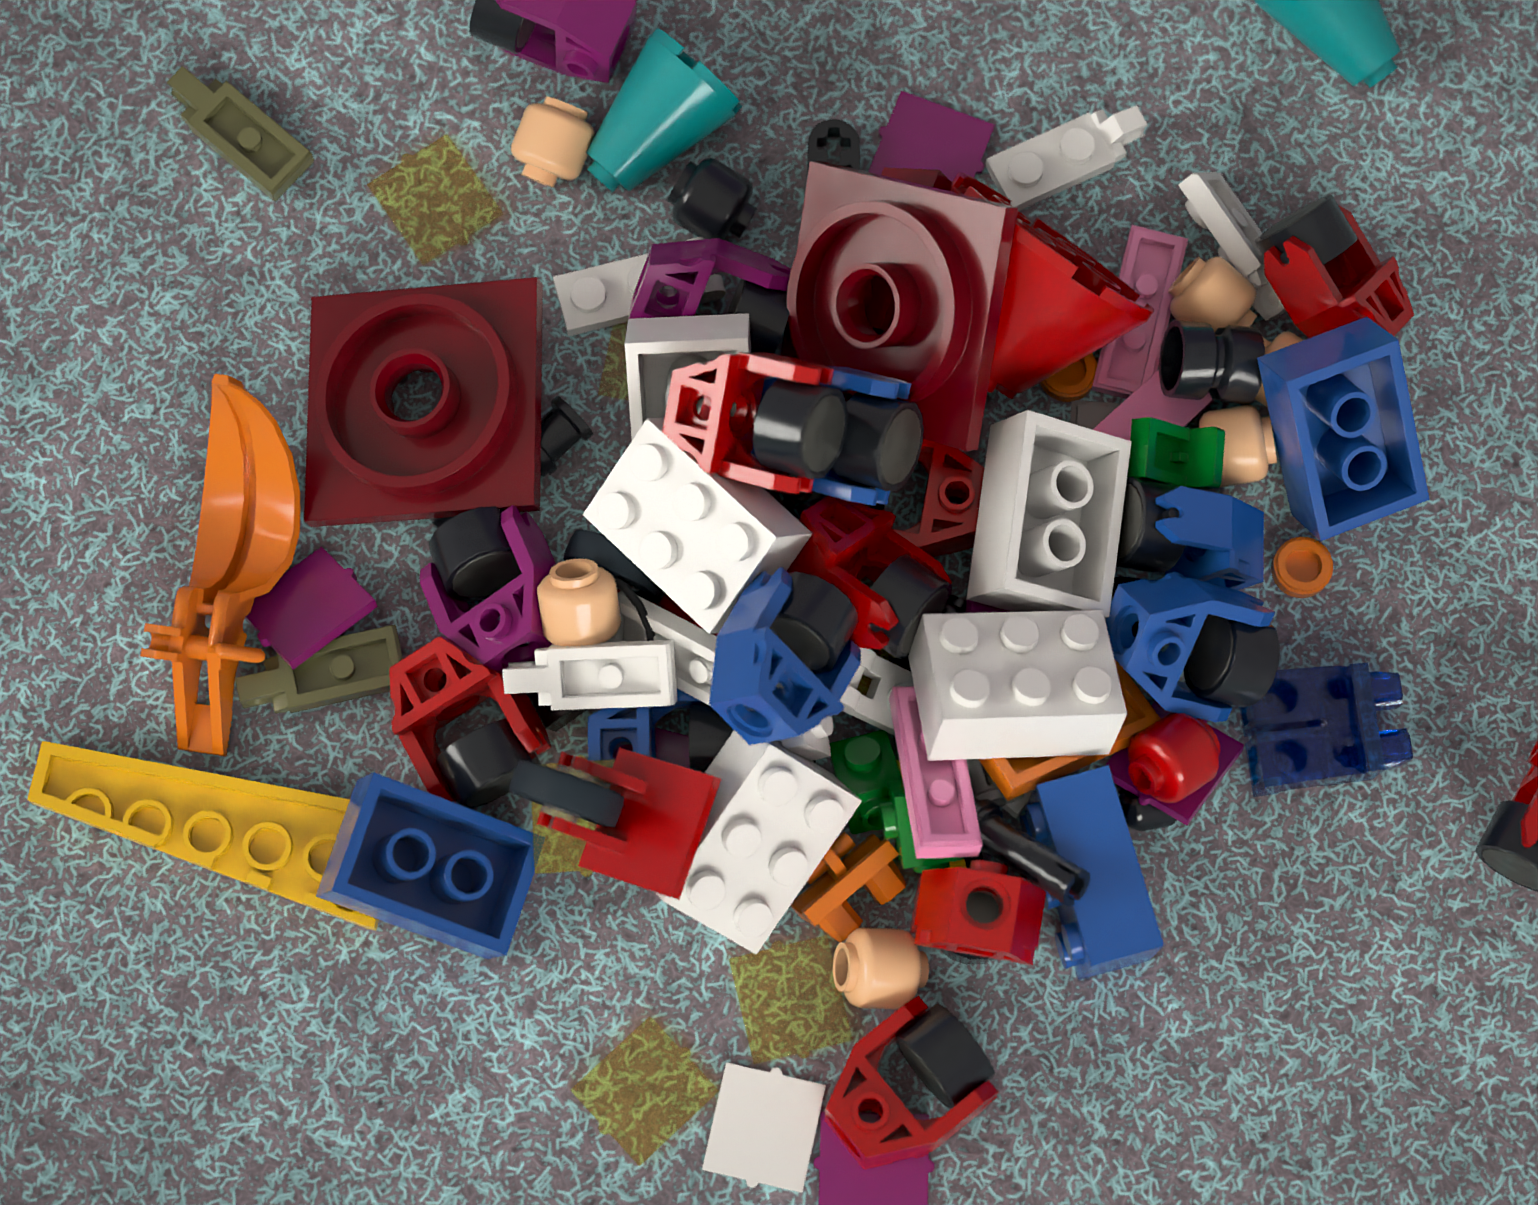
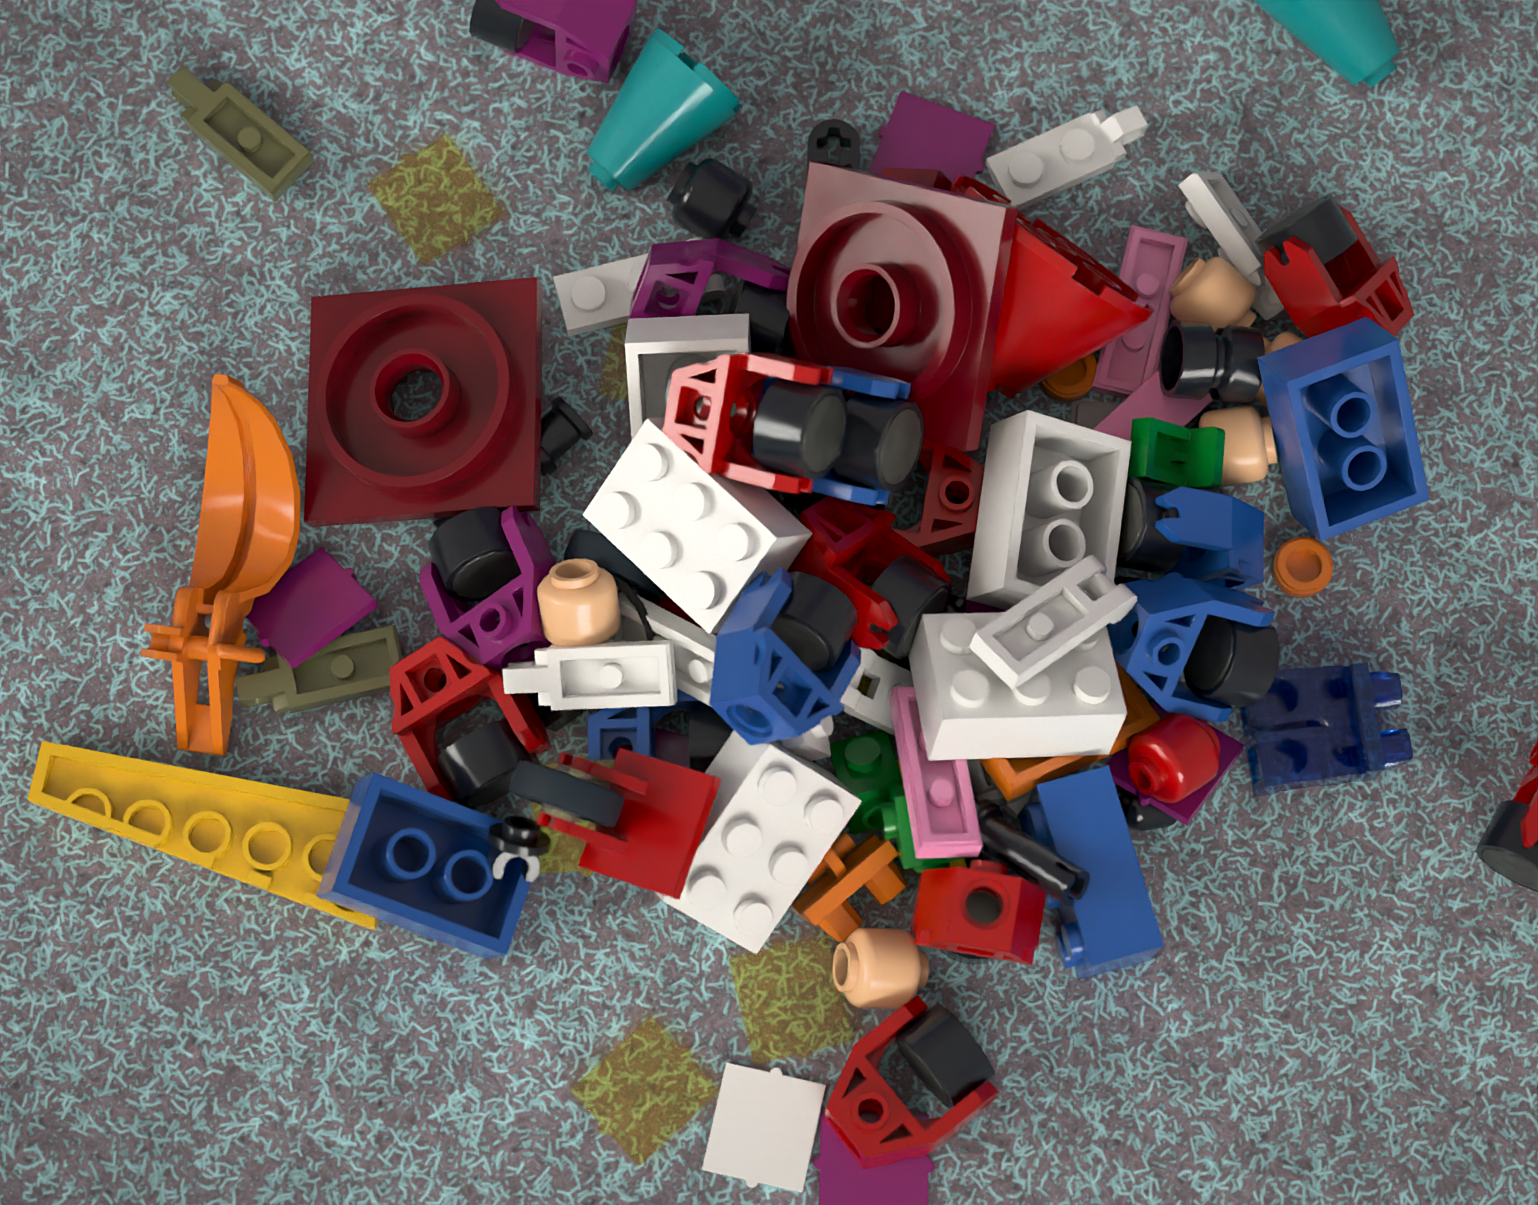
(517, 838): none -> black plate
(552, 141): light nougat head -> none
(1052, 621): none -> white plate

